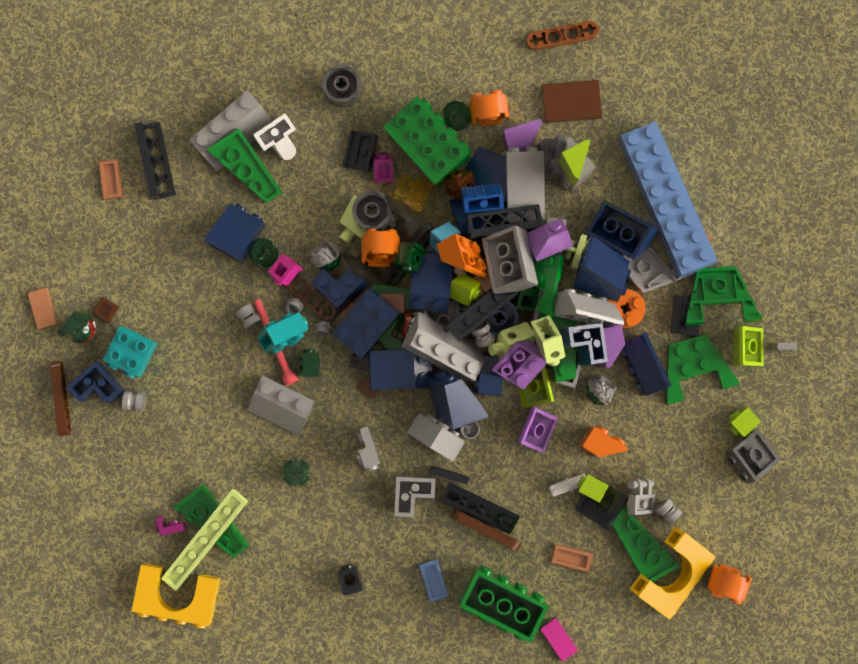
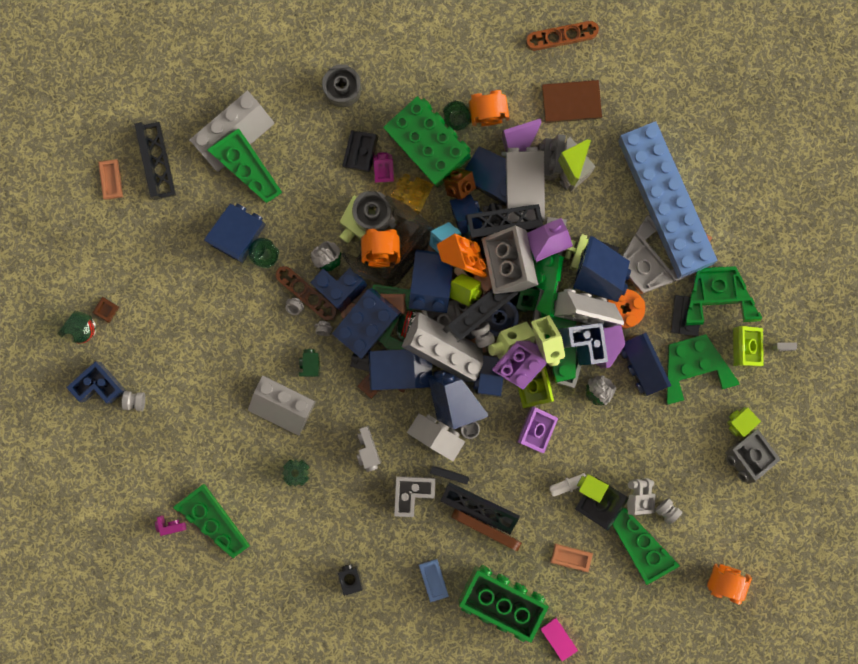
(42, 308): nougat tile -> none
(60, 398): reddish brown beam -> none
(129, 352): teal brick -> none
(149, 602): yellow arch -> none
(204, 539): yellowish green plate -> none
(248, 316): light grey wheel -> none
(276, 135): white brick -> none
(283, 333): teal brick -> none
(284, 270): dark pink brick -> none
(289, 376): coral piece -> none
(410, 257): dark green brick -> none
(482, 198): blue brick -> none
(600, 444): orange slope -> none
(621, 230): dark blue slope -> none
(694, 564): yellow arch -> none

